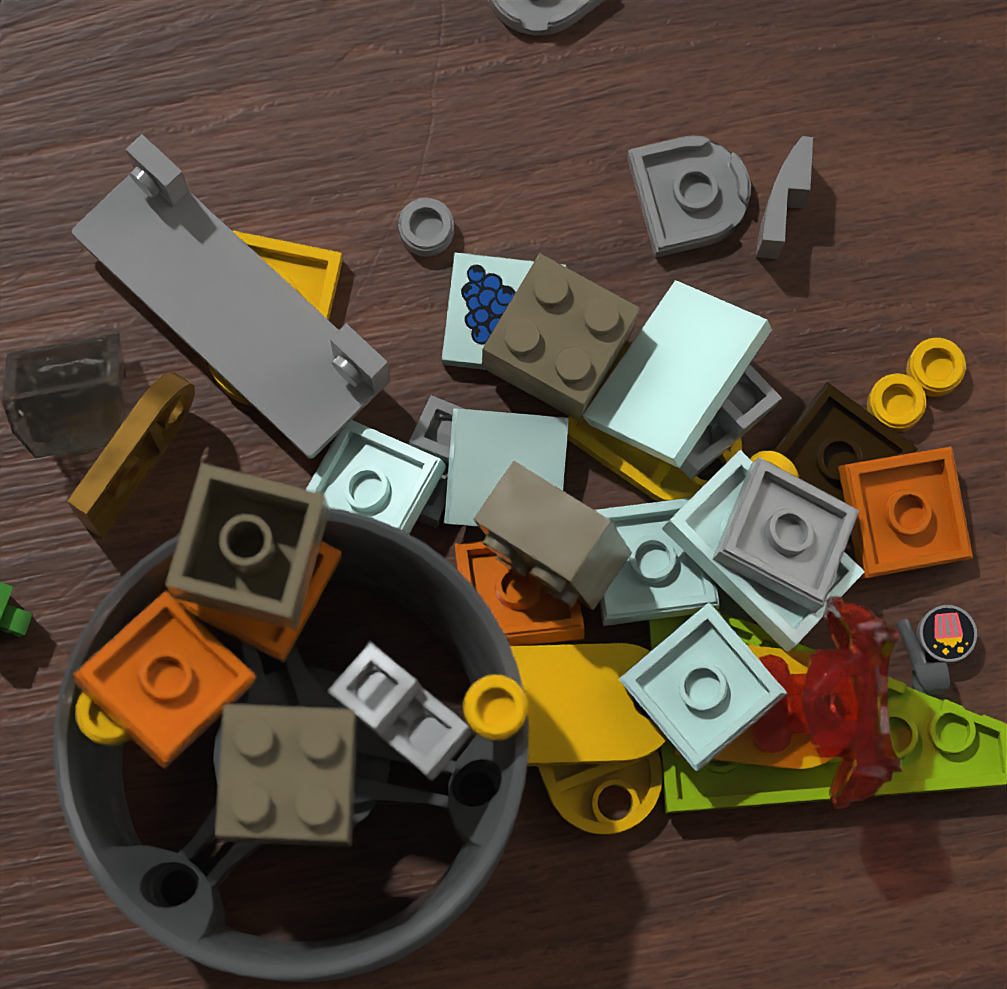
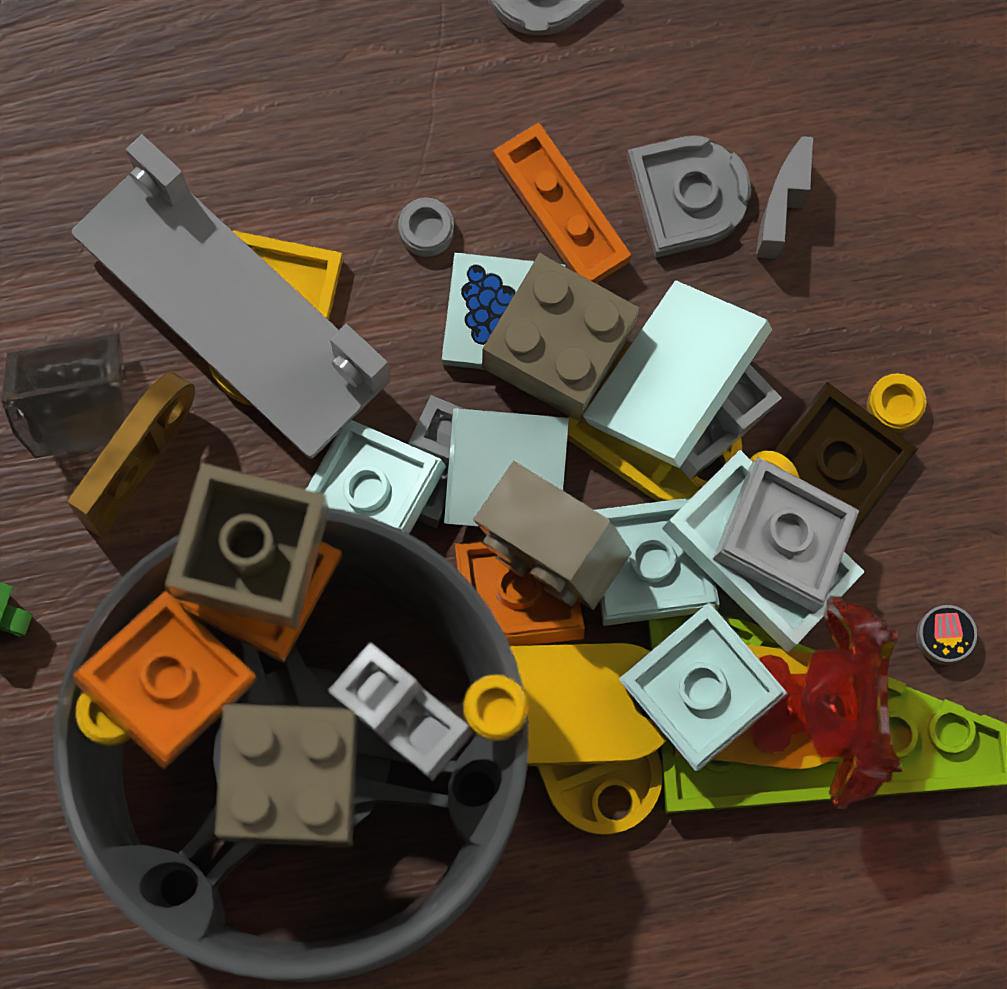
(561, 204): none -> orange plate
(907, 512): orange tile -> none
(925, 677): dark grey hand -> none
(937, 366): yellow tile -> none

